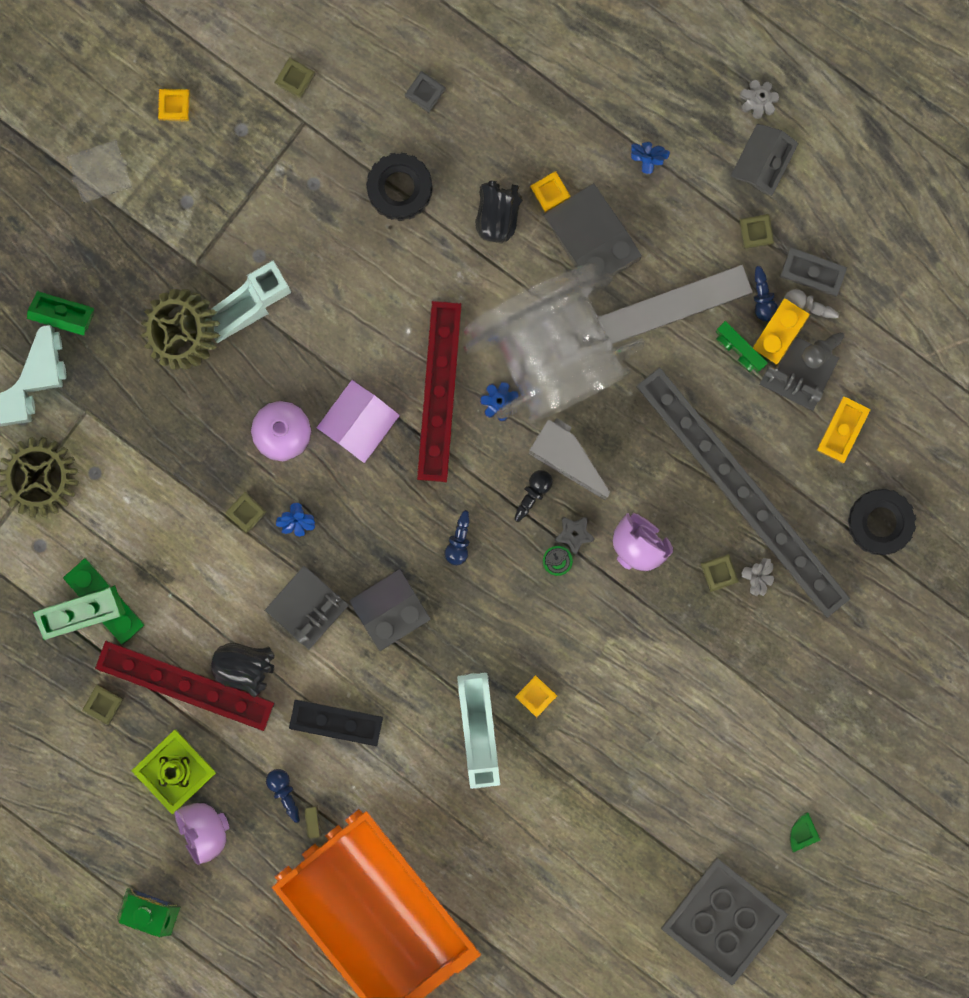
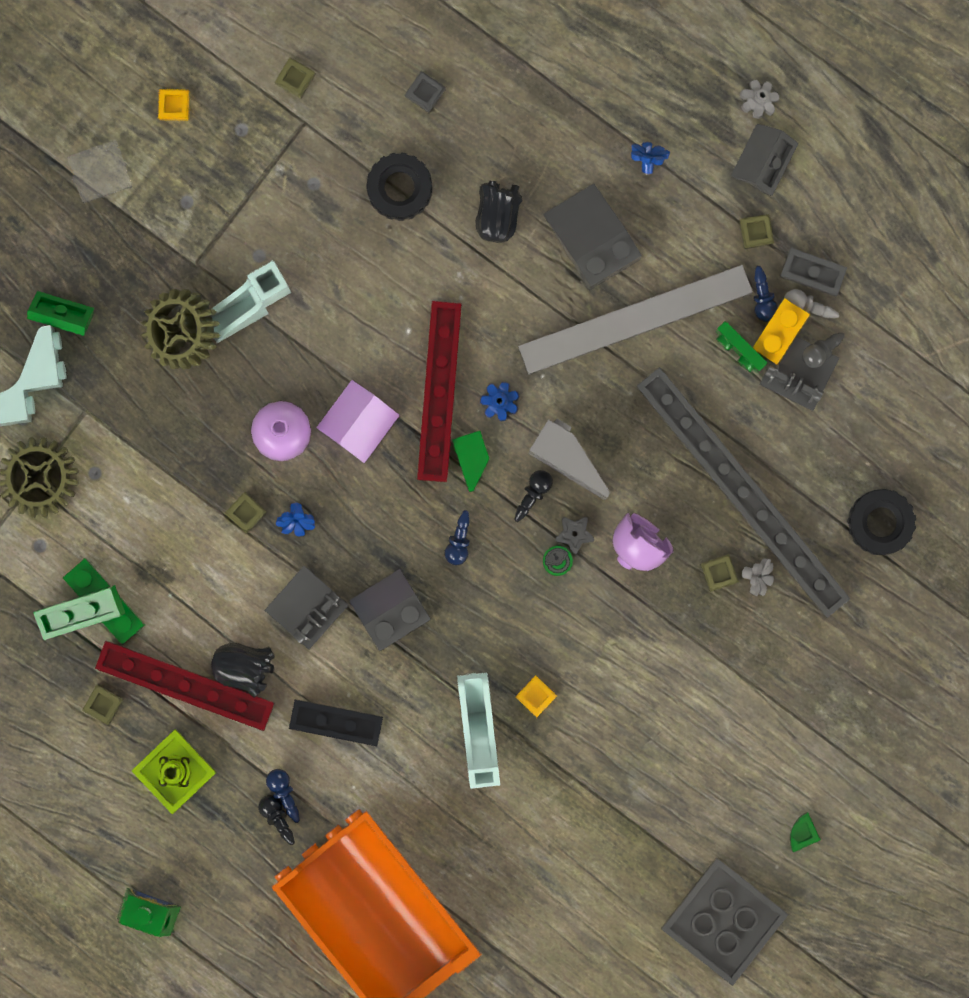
(202, 830): lavender cylinder -> none
(272, 810): none -> black bar
(312, 822): olive tile -> none
(472, 457): none -> green tile
(550, 191): yellow tile -> none
(553, 343): clear wheel -> none
(843, 429): yellow plate -> none

